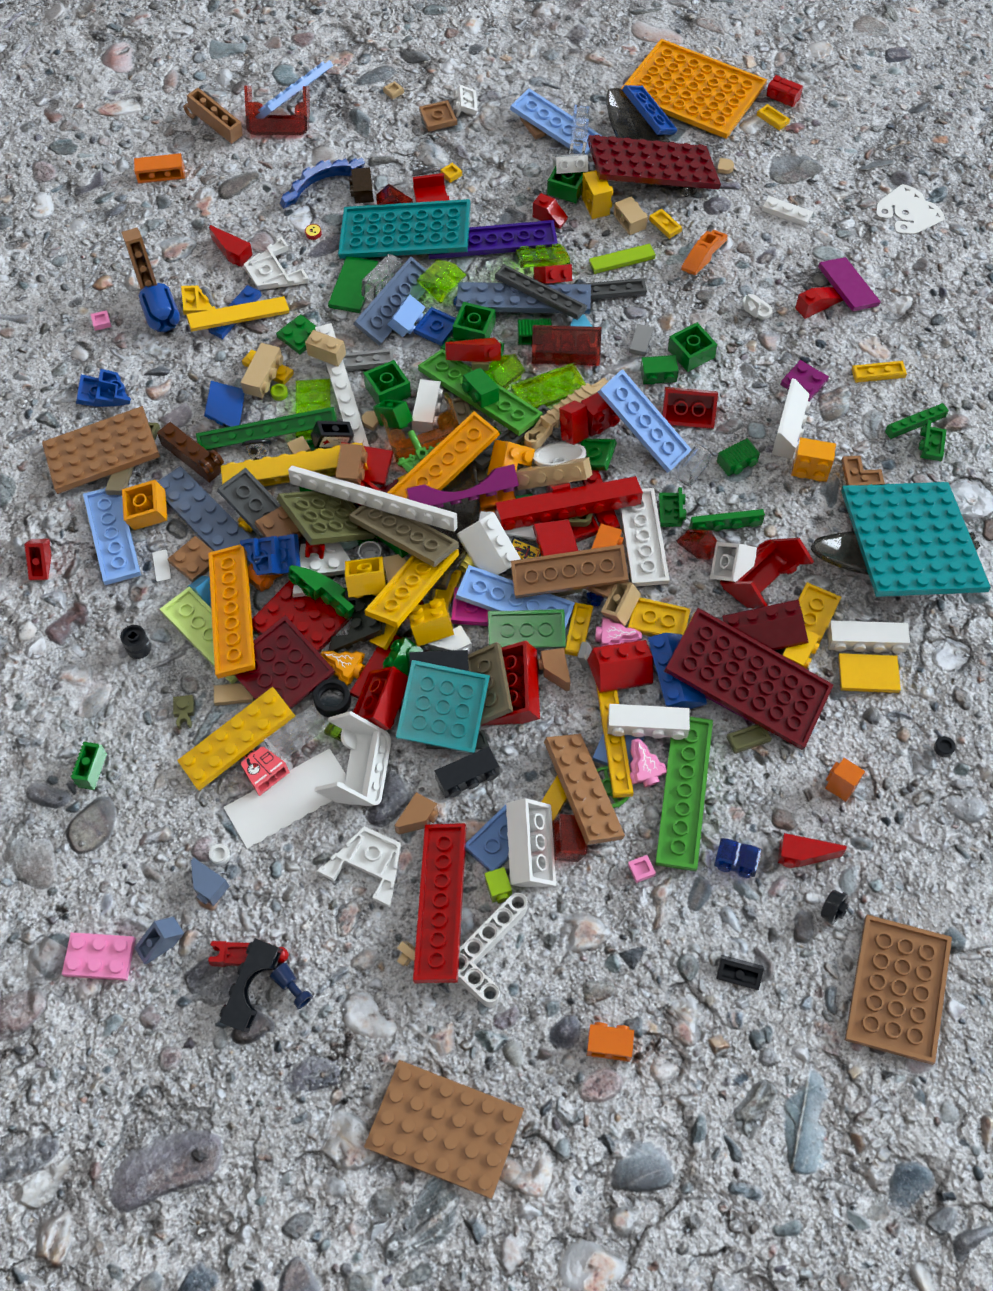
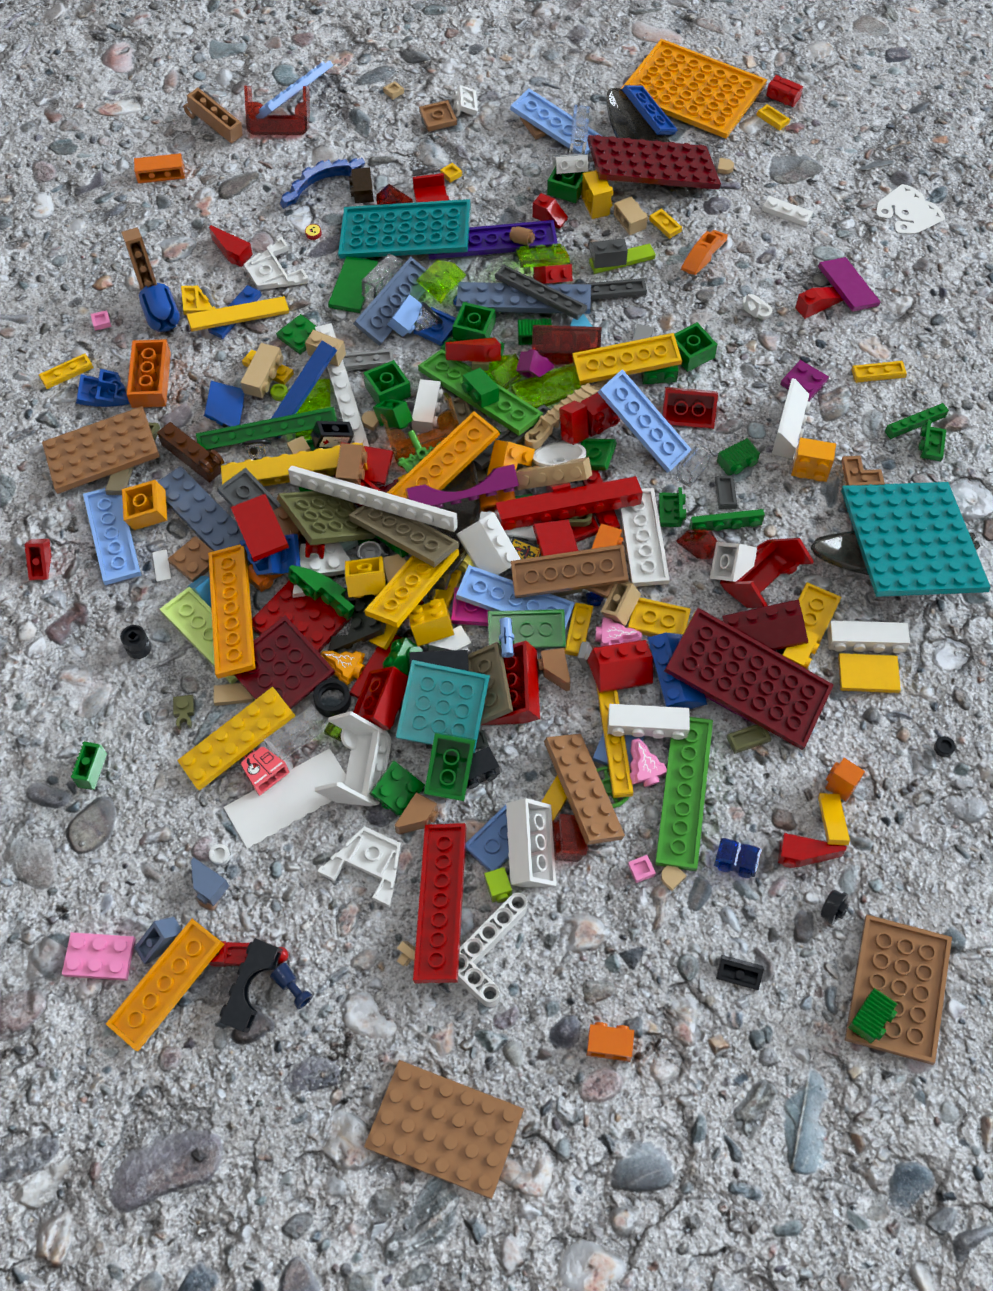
(66, 371): none -> yellow tile
(148, 373): none -> orange brick
(164, 984): none -> light orange plate
(259, 527): none -> red tile
(306, 380): none -> blue tile
(396, 788): none -> green plate
(427, 318): none -> clear hat
(449, 766): none -> green slope
(506, 637): none -> light blue pin
(522, 235): none -> medium nougat brick
(533, 364): none -> magenta slope
(608, 253): none -> dark grey slope
(630, 356): none -> yellow plate
(672, 877): none -> tan tile
(726, 492): none -> dark grey tile
(833, 819): none -> yellow tile
(873, 1015): none -> green brick

